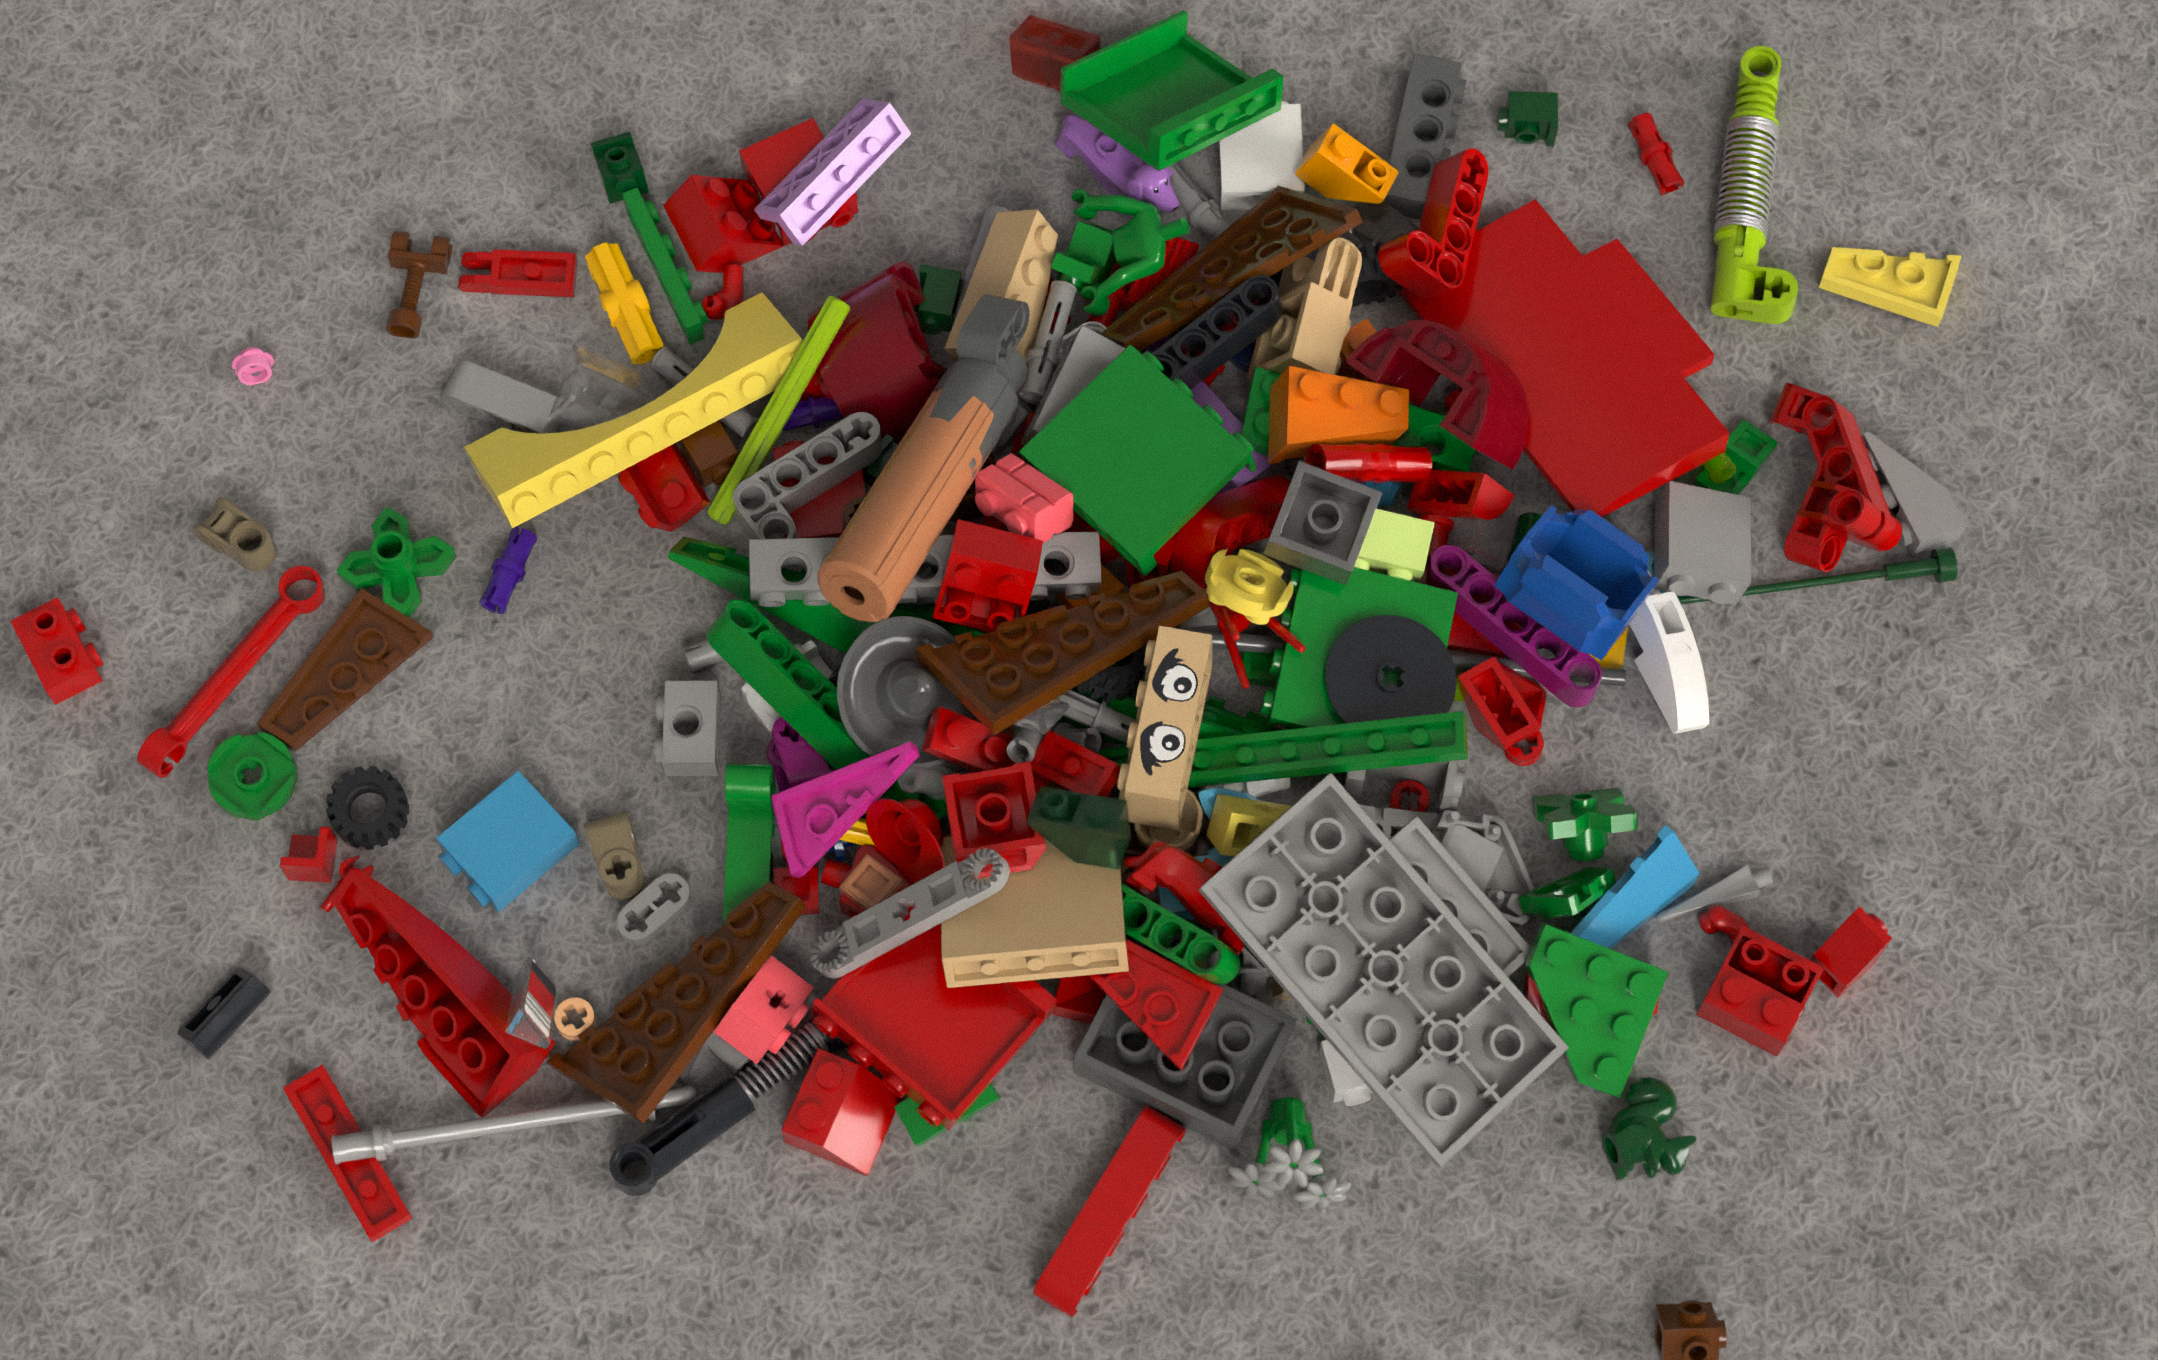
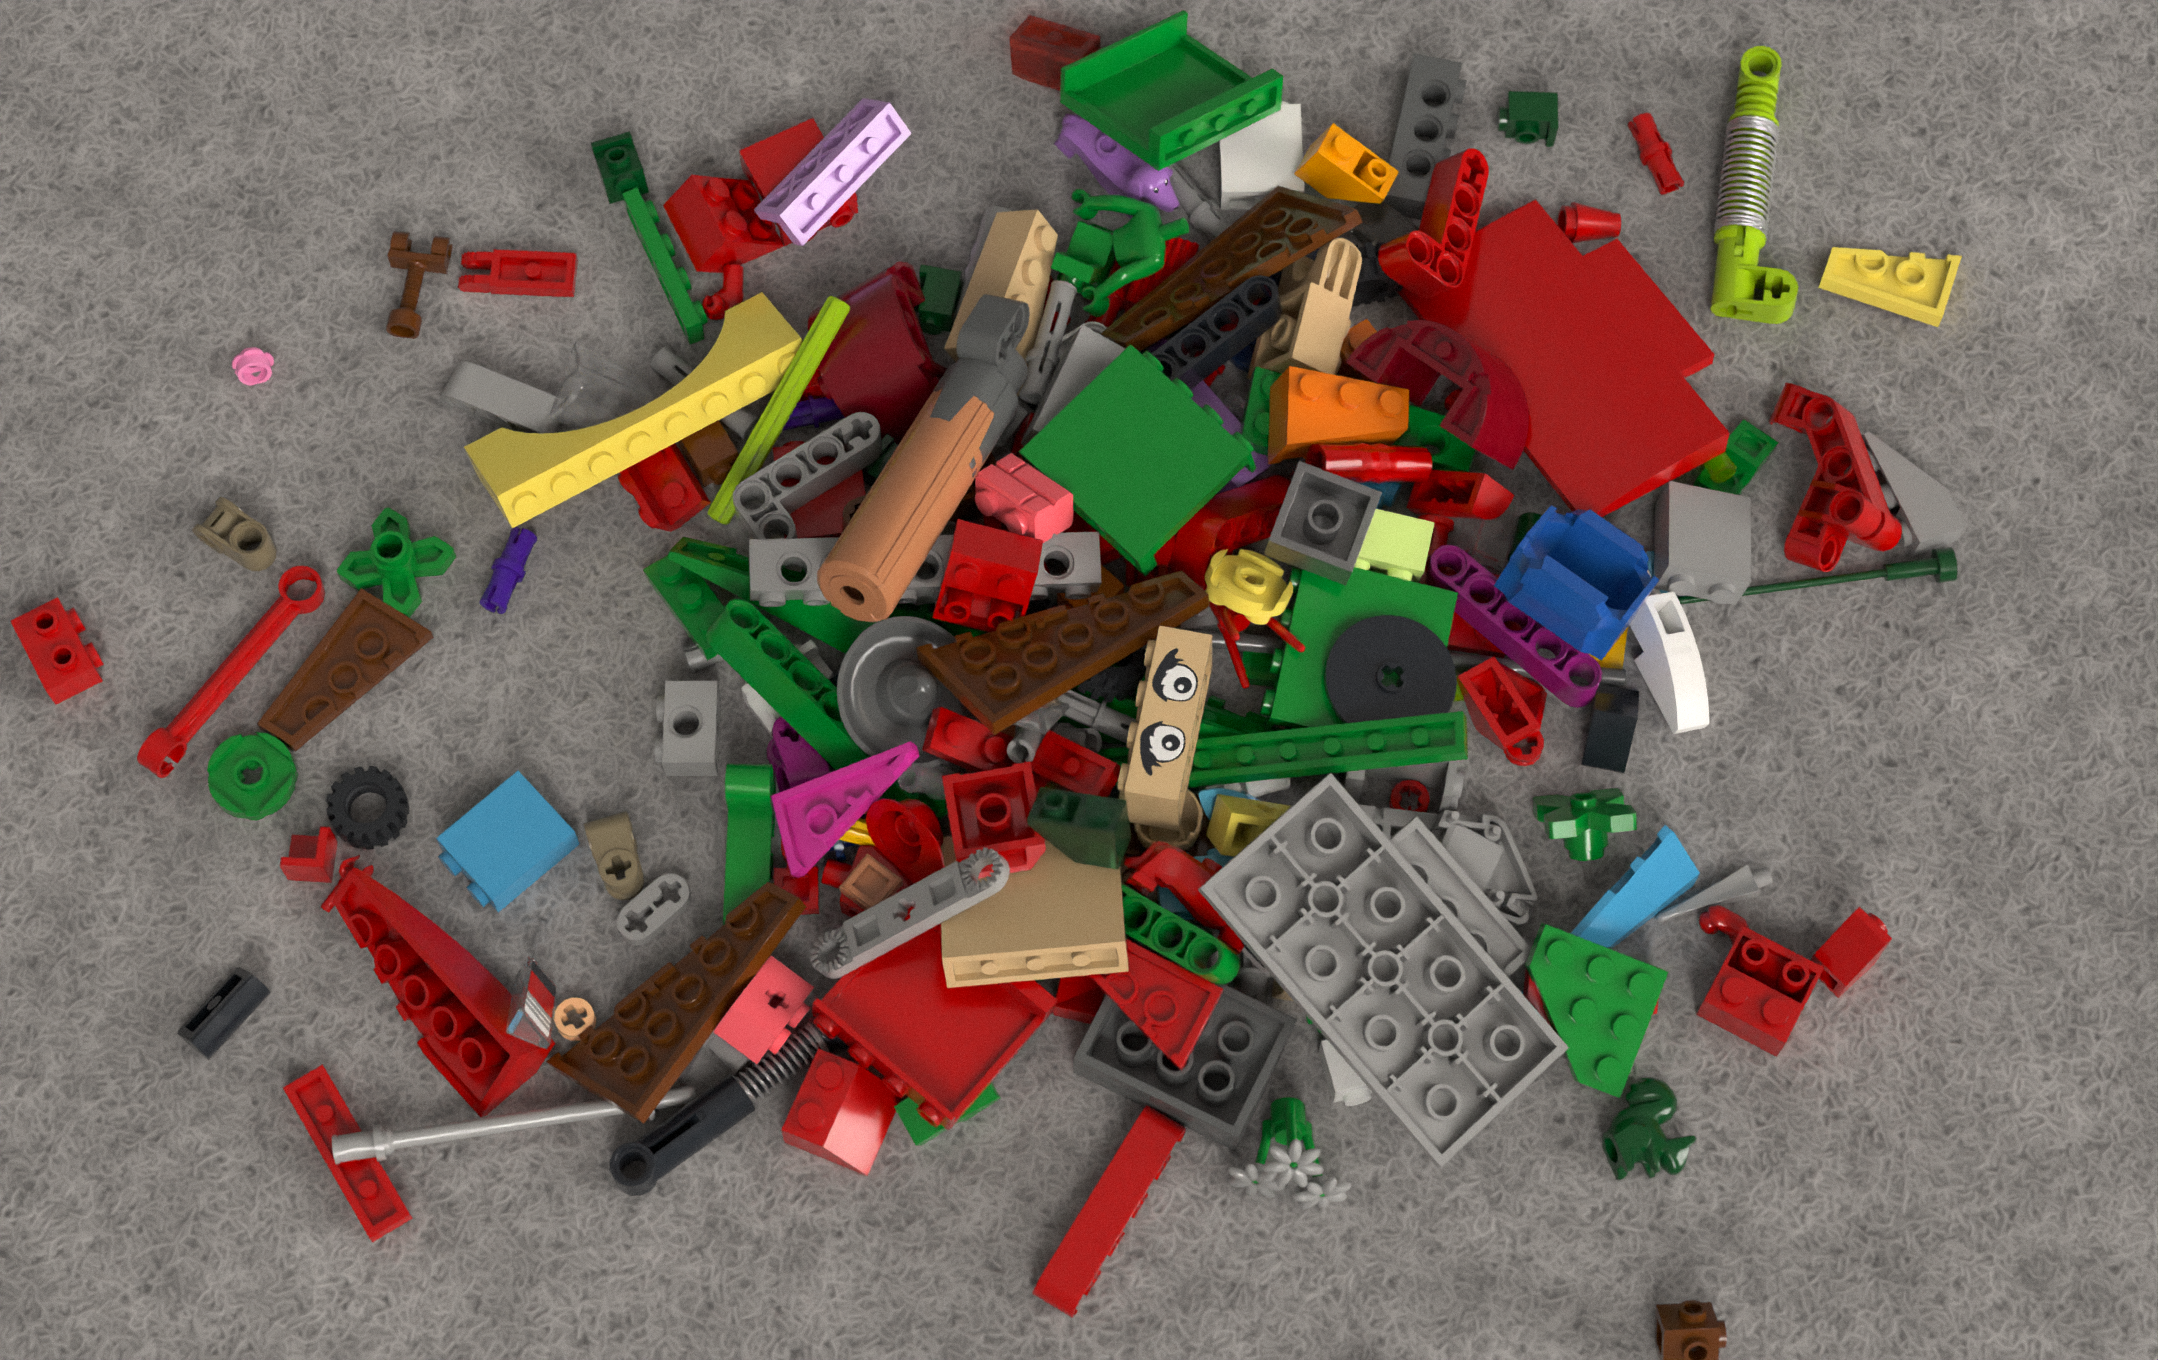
(624, 302): yellow piece -> none
(687, 599): none -> green plate
(1569, 893): green wing -> none
(1588, 223): none -> red cone
(1611, 728): none -> black slope

